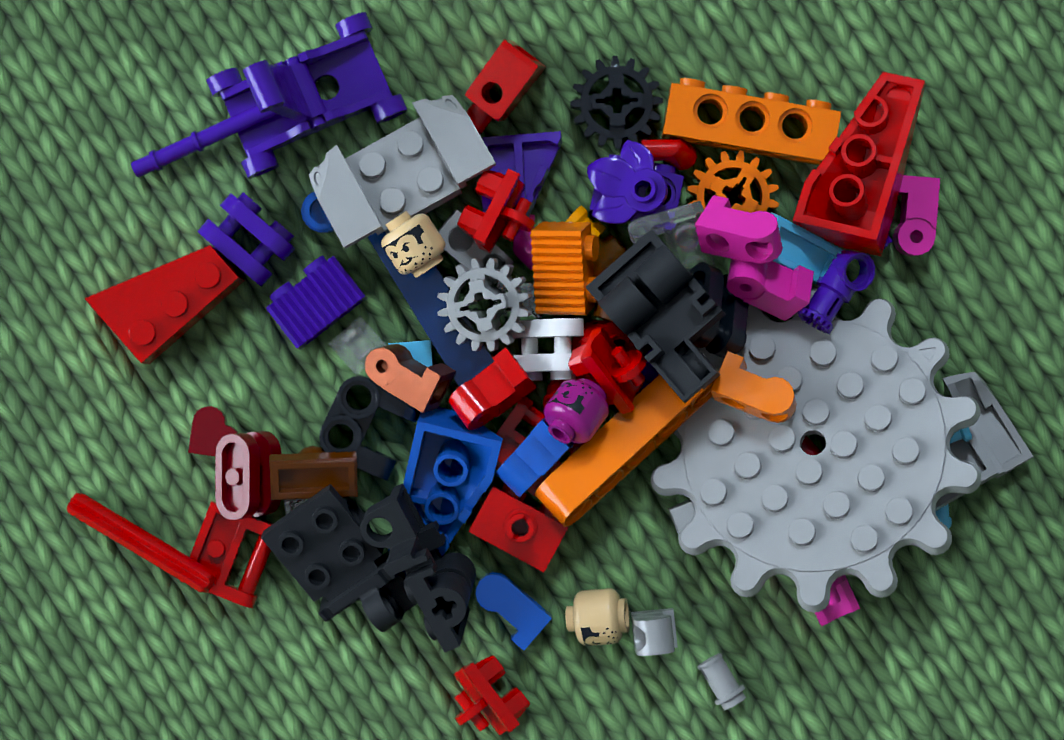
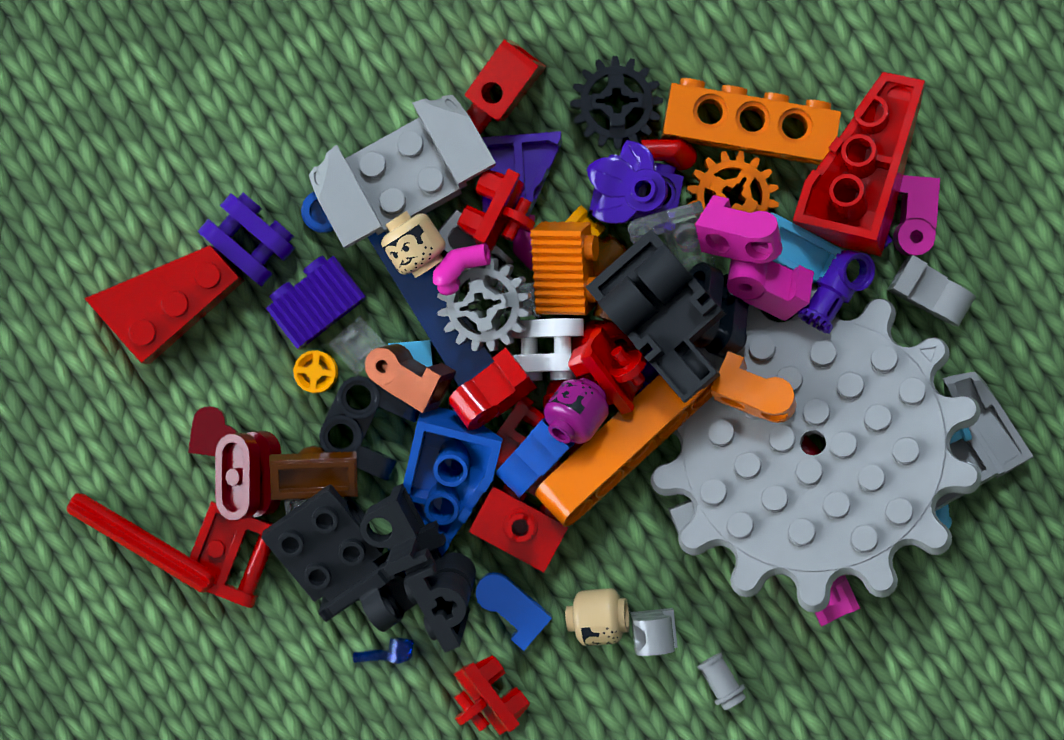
(283, 104): dark purple piece -> none
(309, 369): none -> light orange wheel
(399, 651): none -> clear blue hand
(455, 262): none -> dark pink arm
(931, 291): none -> light grey leg

